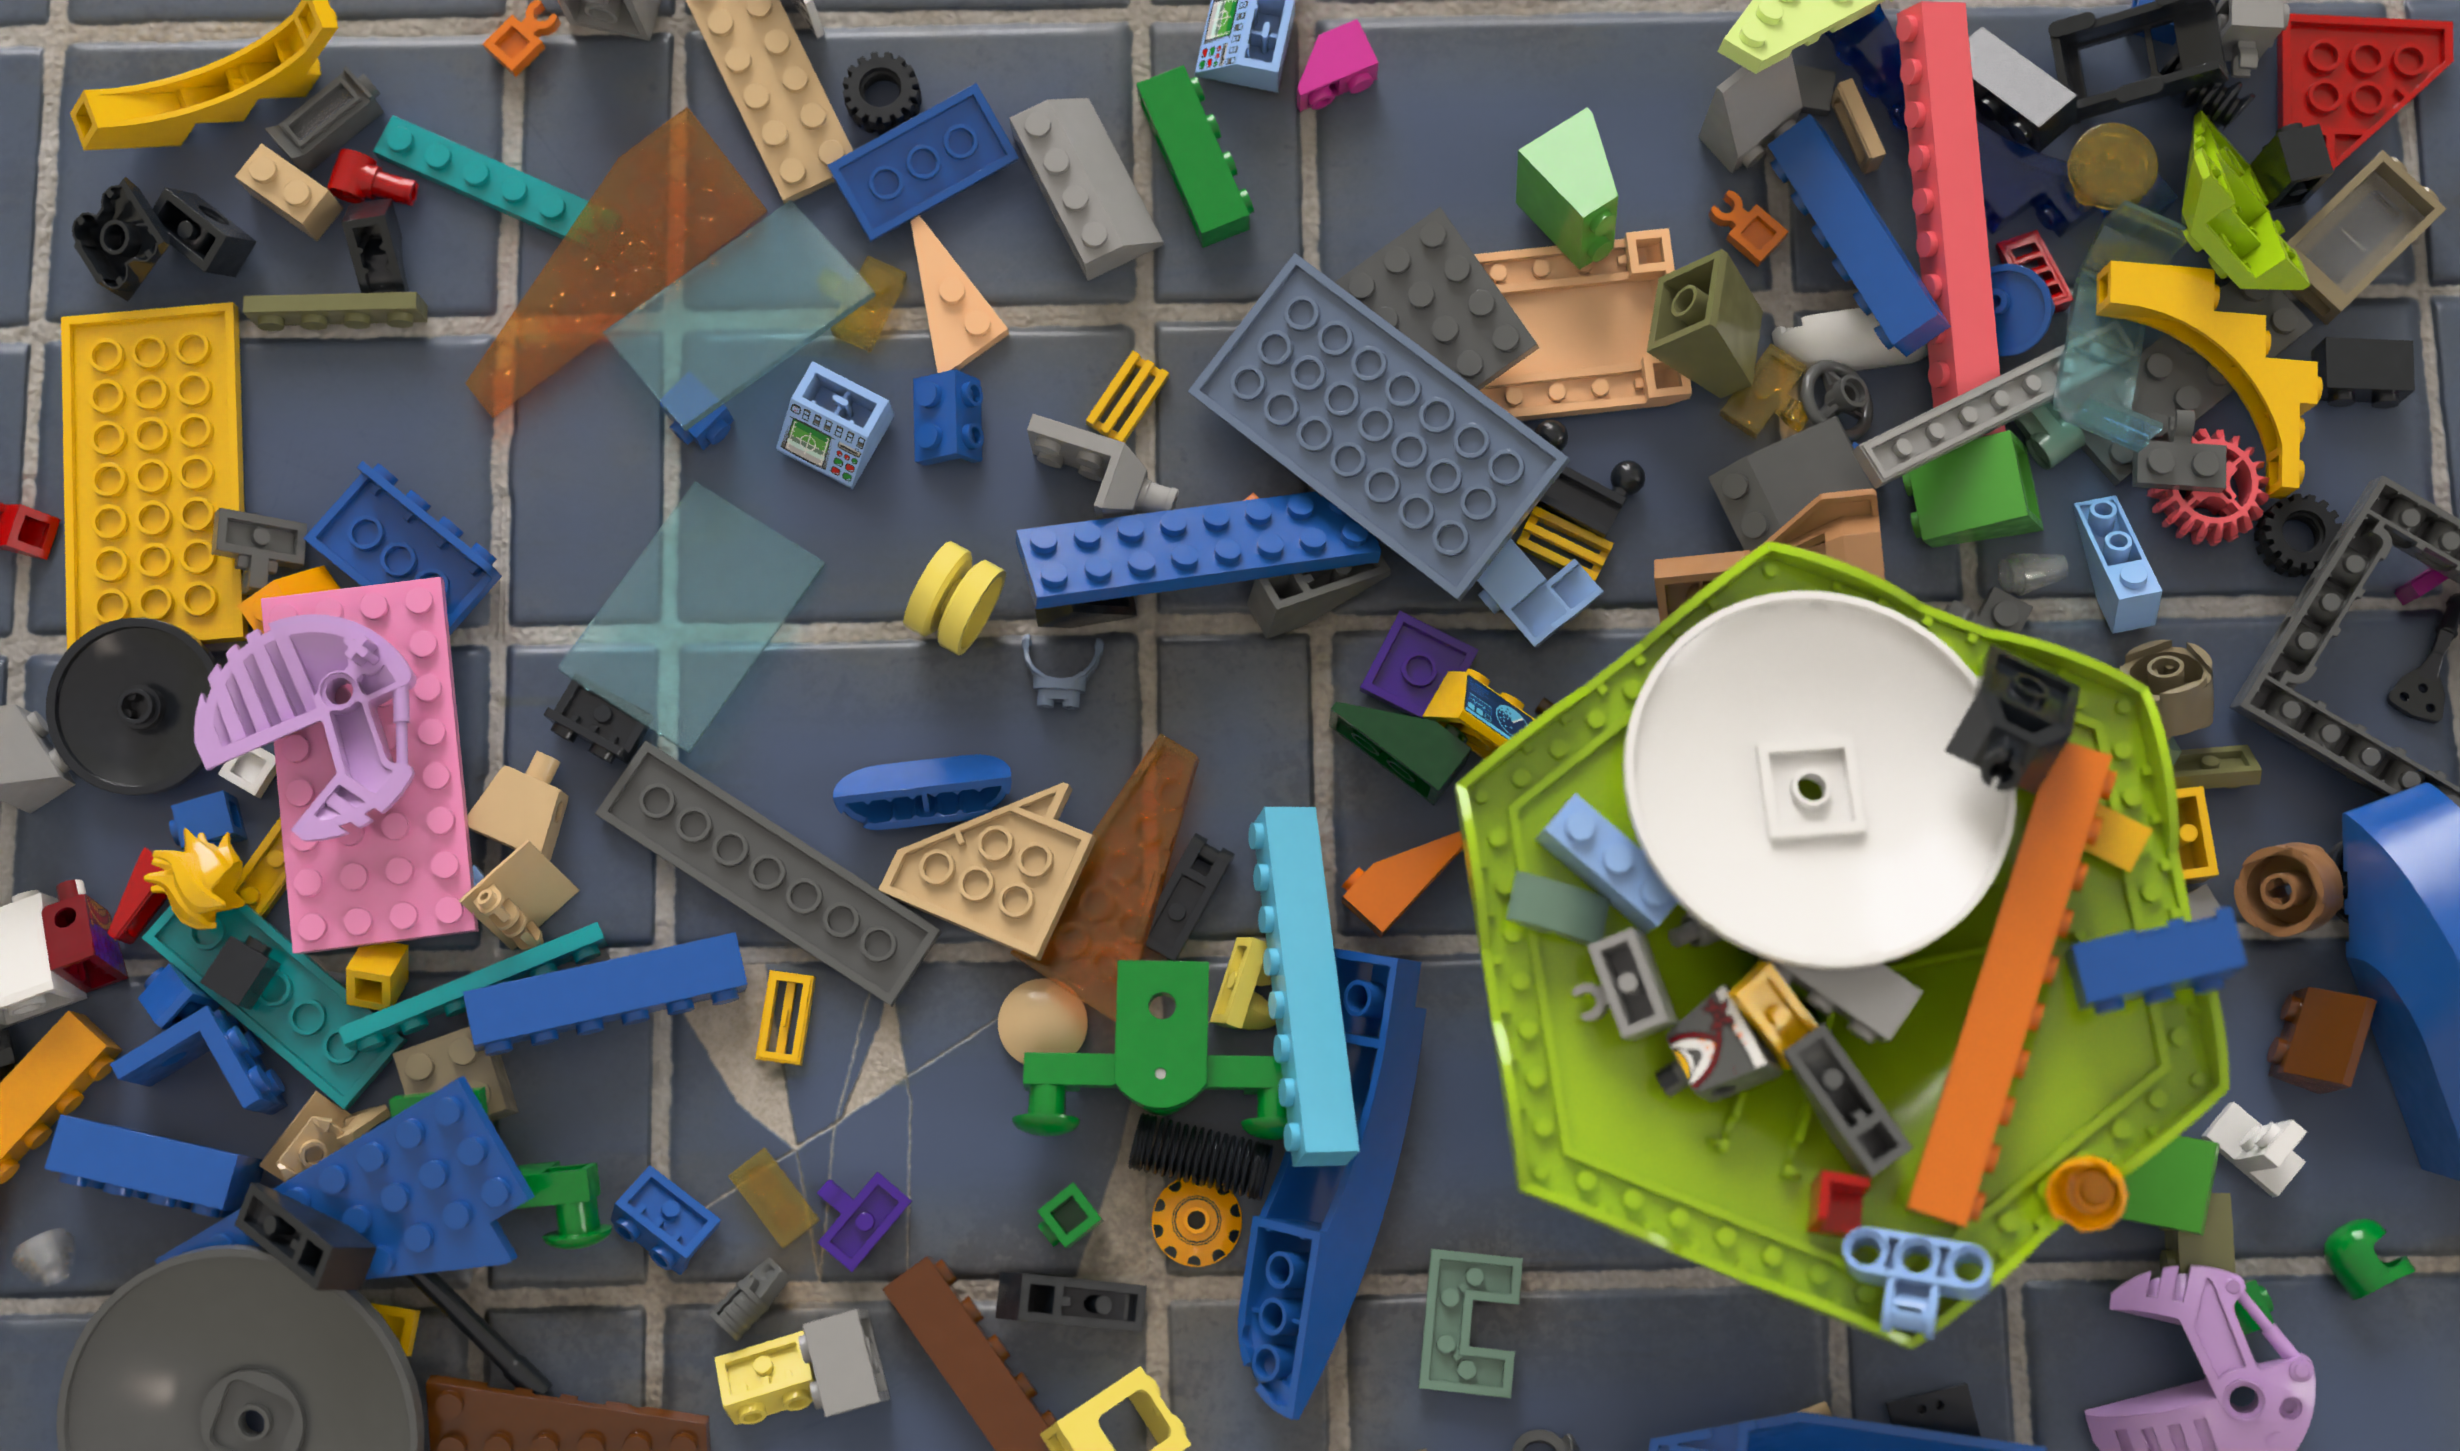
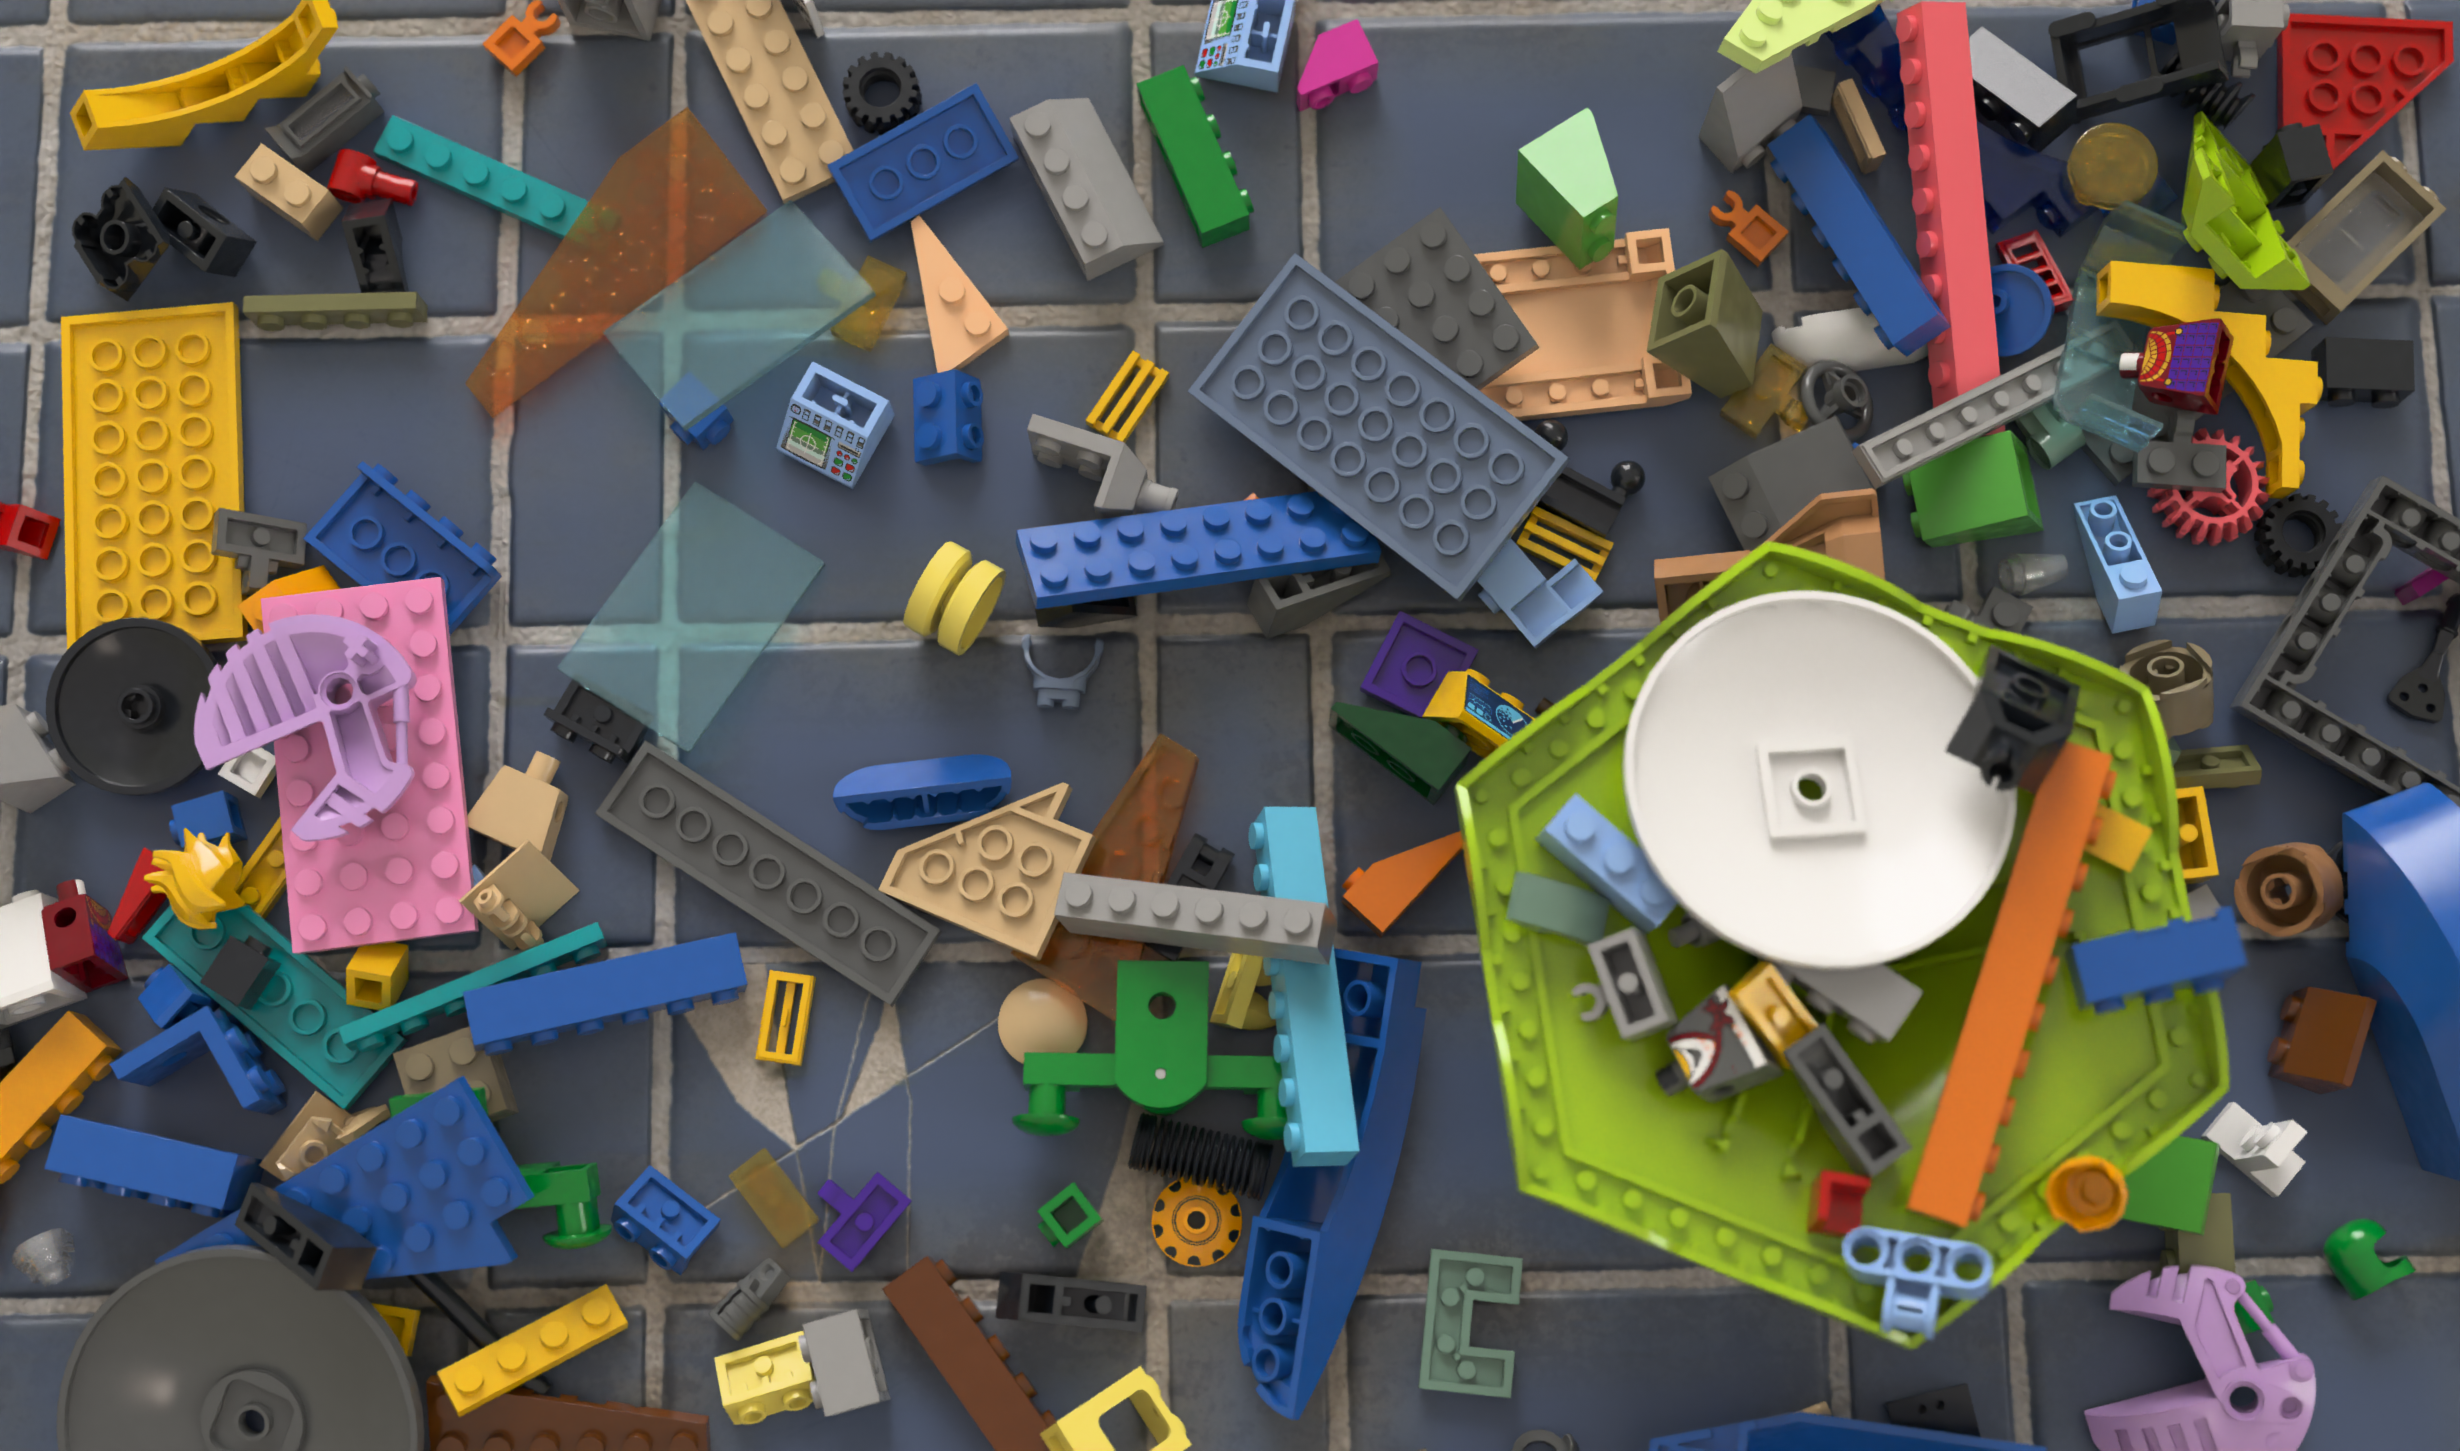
(532, 1350): none -> yellow plate
(1196, 918): none -> light grey brick
(2182, 365): none -> torso

